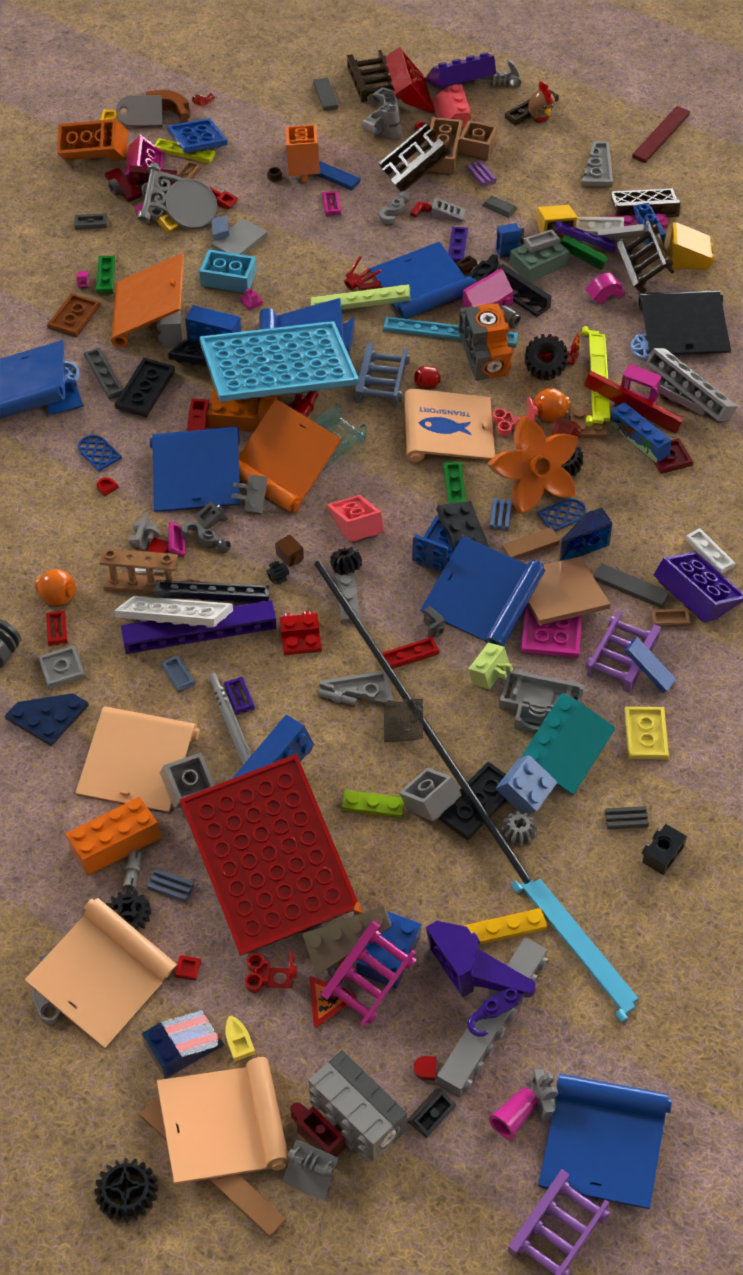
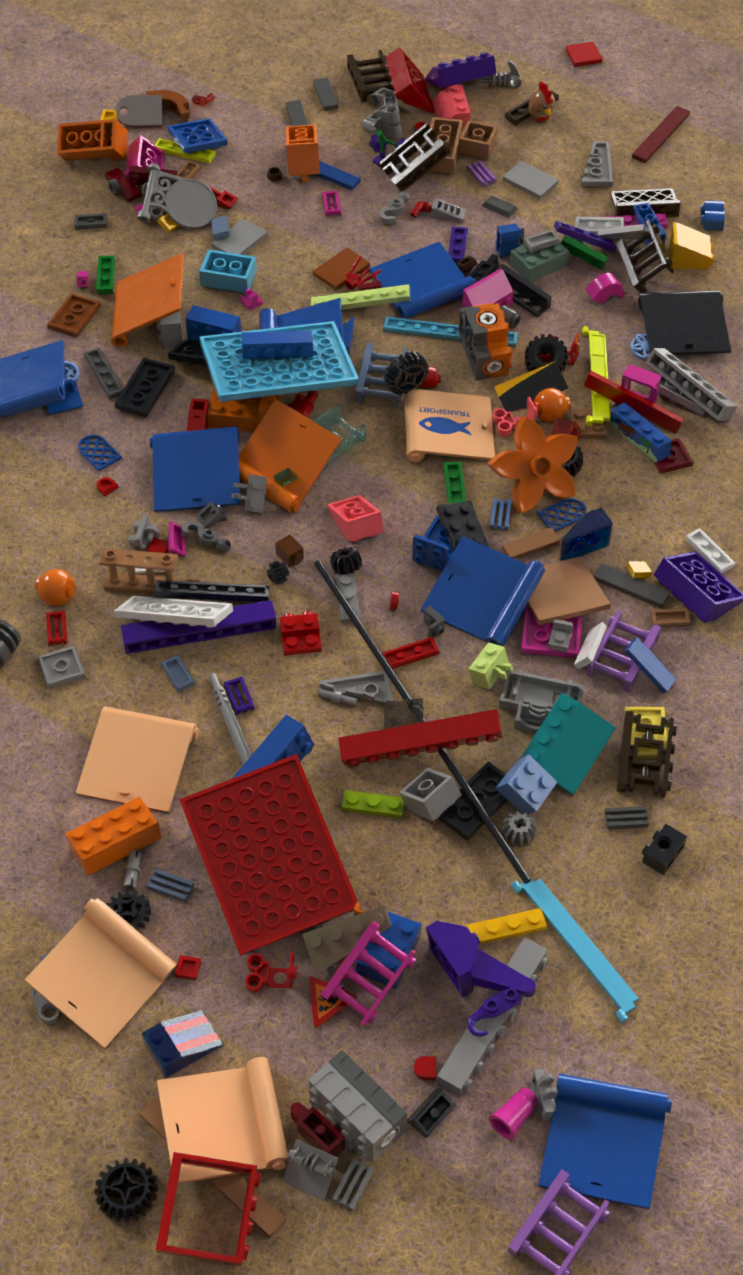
(47, 716): dark blue plate -> none
(186, 777): light grey brick -> none
(238, 1039): light yellow plate -> none
(249, 1205): none -> red window
(277, 344): none -> blue brick
(285, 477): none -> tile
(296, 113): none -> dark grey tile
(335, 269): none -> dark orange tile
(361, 1166): none -> light grey tile
(379, 142): none -> dark purple plant
(394, 601): none -> red tile
(406, 372): none -> black gear
(420, 737): none -> red brick
(514, 392): none -> black sticker
(530, 180): none -> light grey tile
(549, 215): yellow slope -> none
(560, 635): none -> light grey bracket
(583, 54): none -> red tile
(590, 646): none -> white tile
(630, 752): none -> dark brown fence
(639, 569): none -> yellow tile
(712, 215): none -> blue brick

